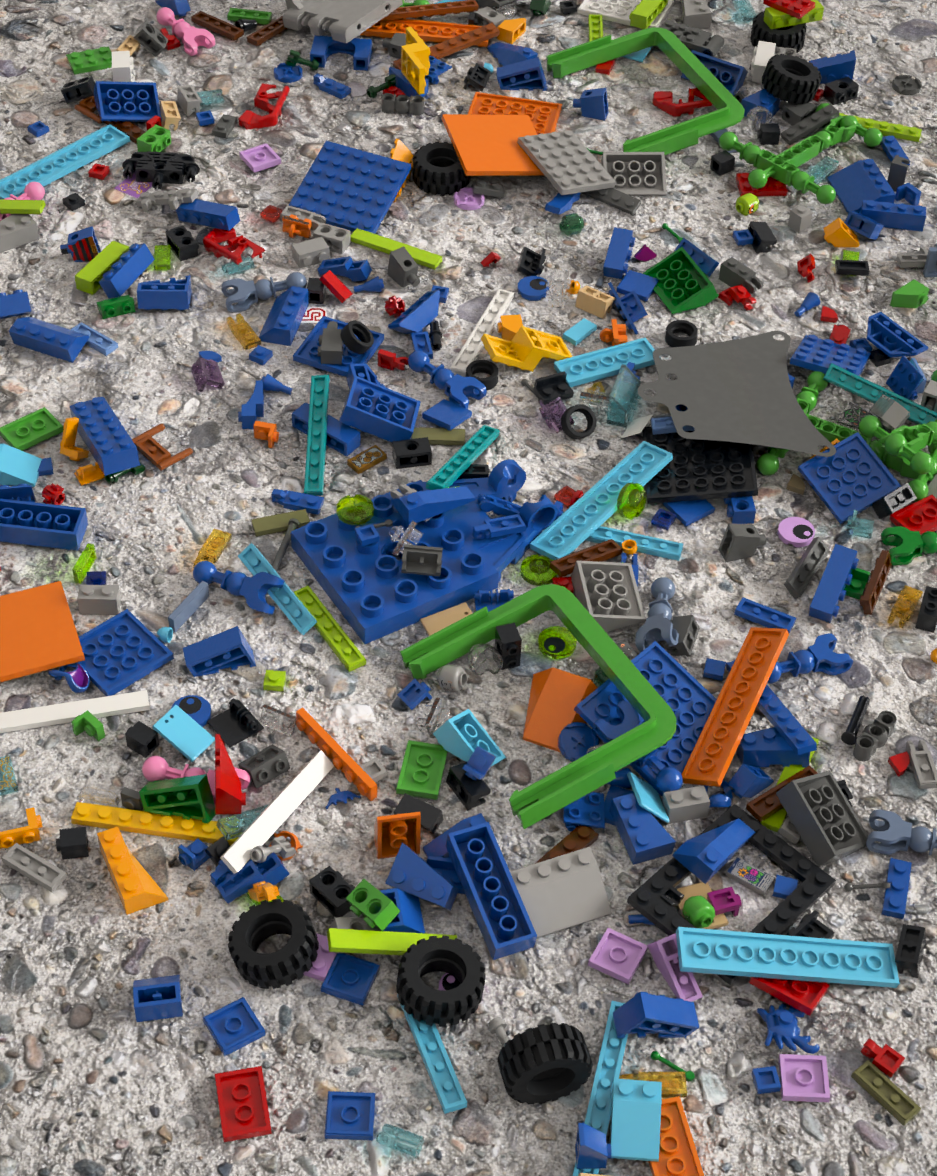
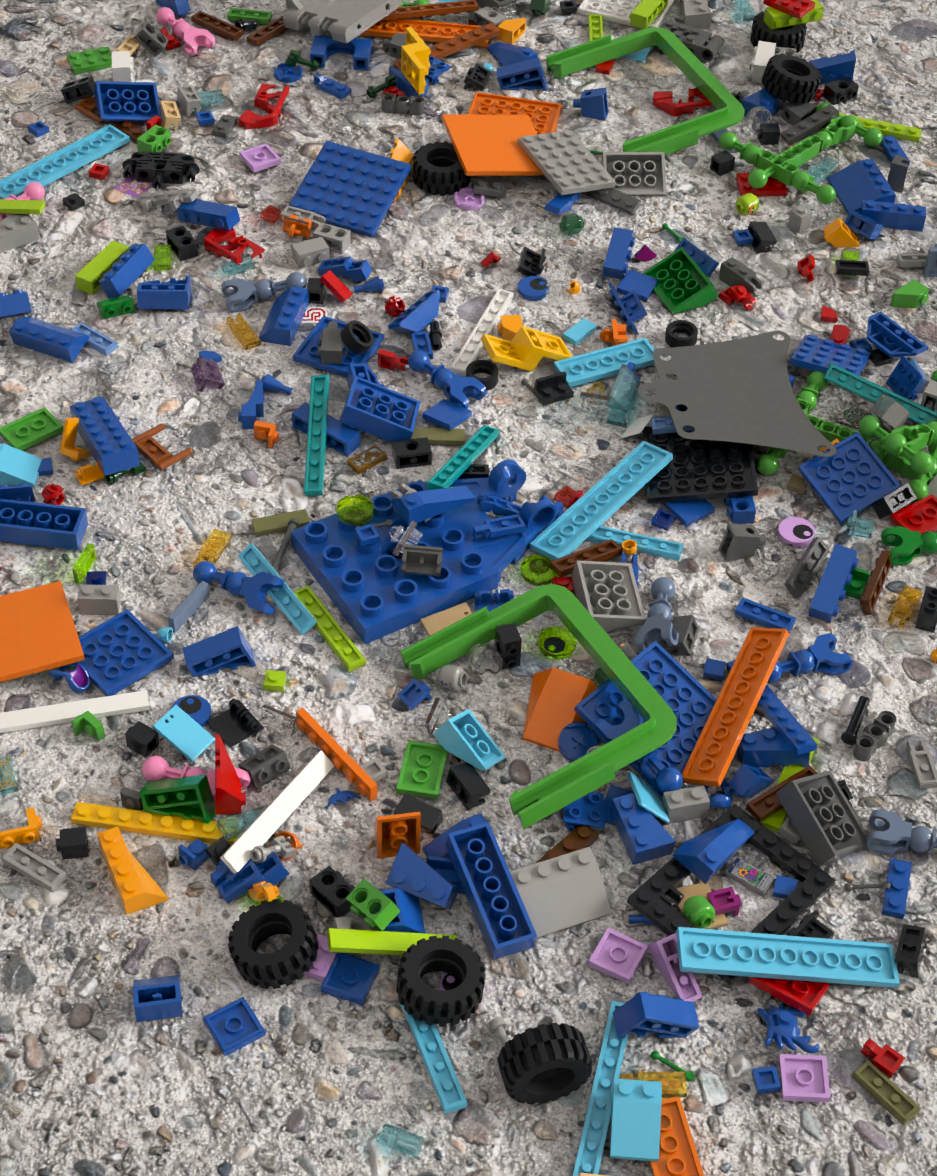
(82, 245): torso -> none
(243, 1104): red plate -> none
(260, 355): blue plate -> none
(298, 501): blue hinge -> none
(350, 1115): blue tile -> none
(388, 245): lime tile -> none
(403, 268): dark grey torso -> none
(479, 763): blue bracket -> none
(554, 412): clear purple bracket -> none
(591, 421): black tyre -> none
(591, 1148): blue slope -> none
(594, 301): tan hinge -> none
(621, 779): blue cone -> none
(631, 500): clear neon green tile -> none
(729, 74): blue slope -> none
(811, 300): blue cone -> none
(899, 763): red tile -> none
(906, 85): dark grey tile -> none
(909, 193): blue bracket -> none

